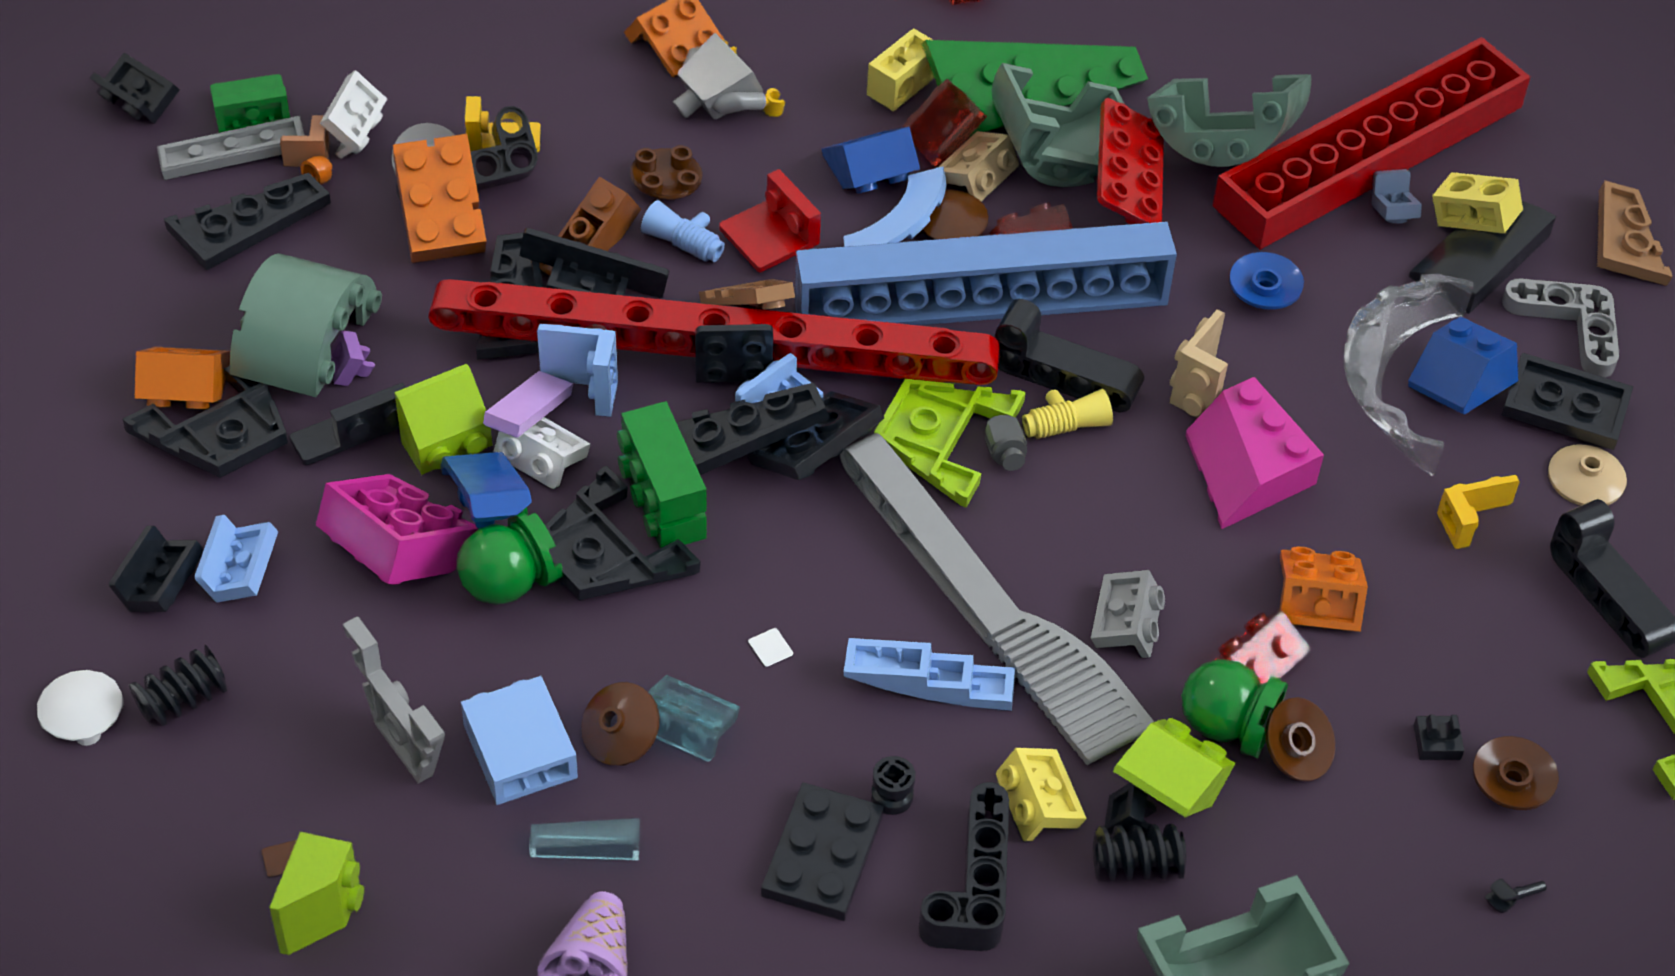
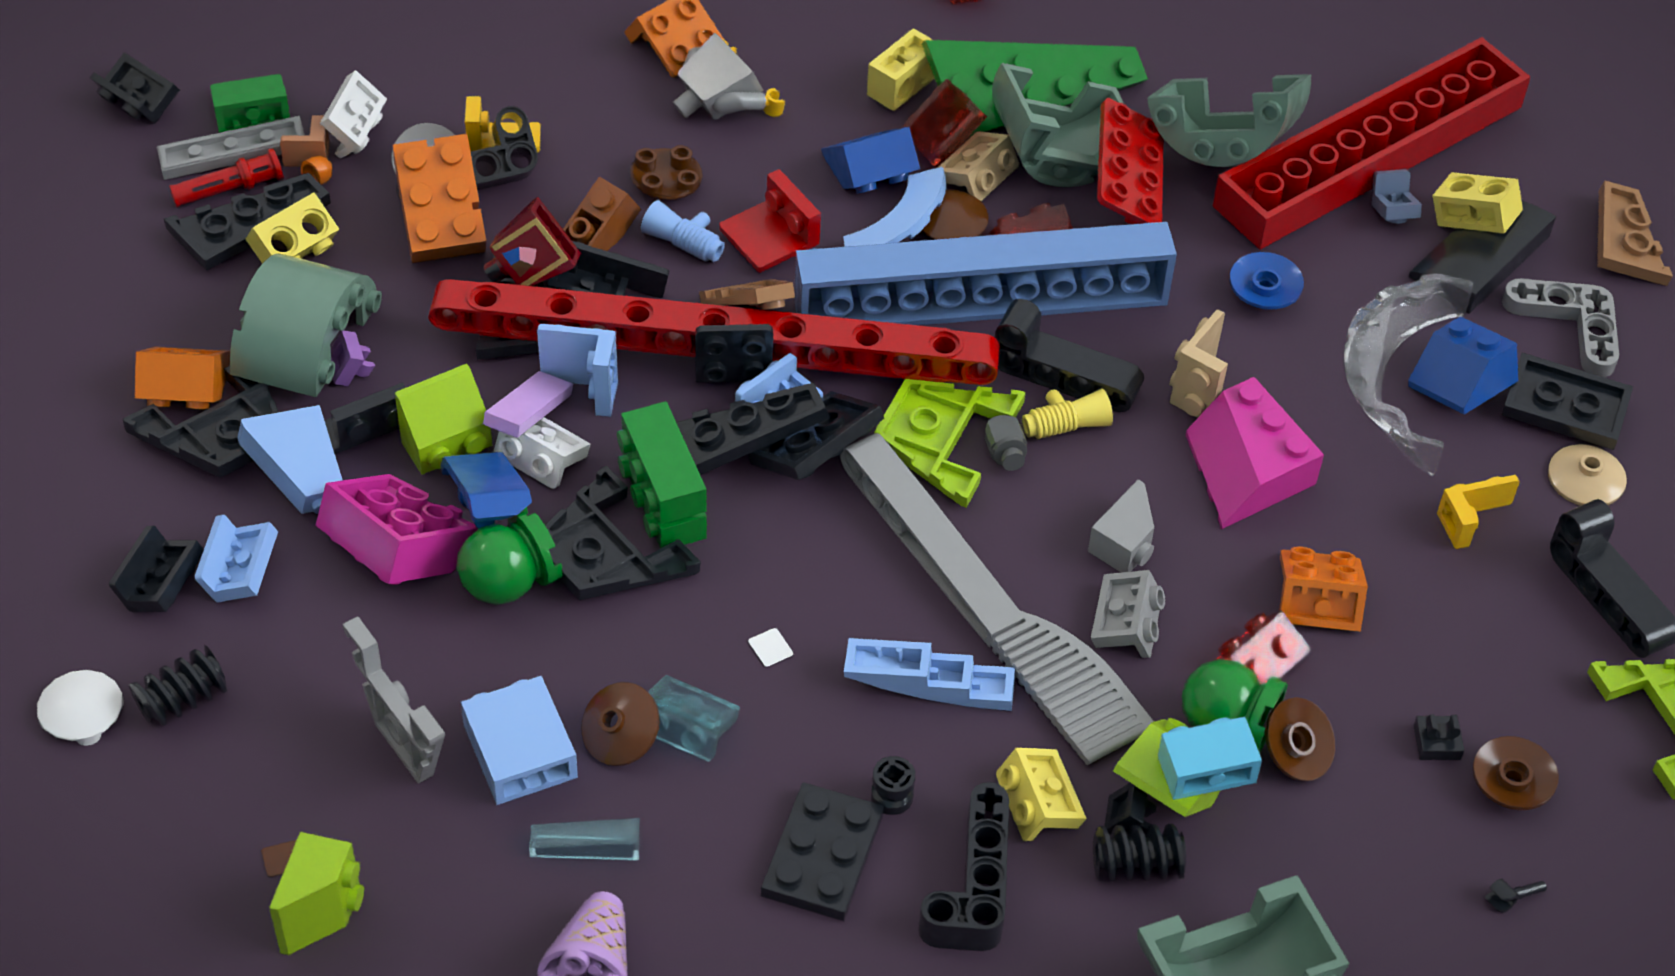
(183, 193): none -> red pin
(288, 228): none -> light yellow brick
(293, 453): none -> light blue slope
(531, 248): none -> dark red torso
(1125, 531): none -> light grey slope
(1209, 757): none -> medium azure brick

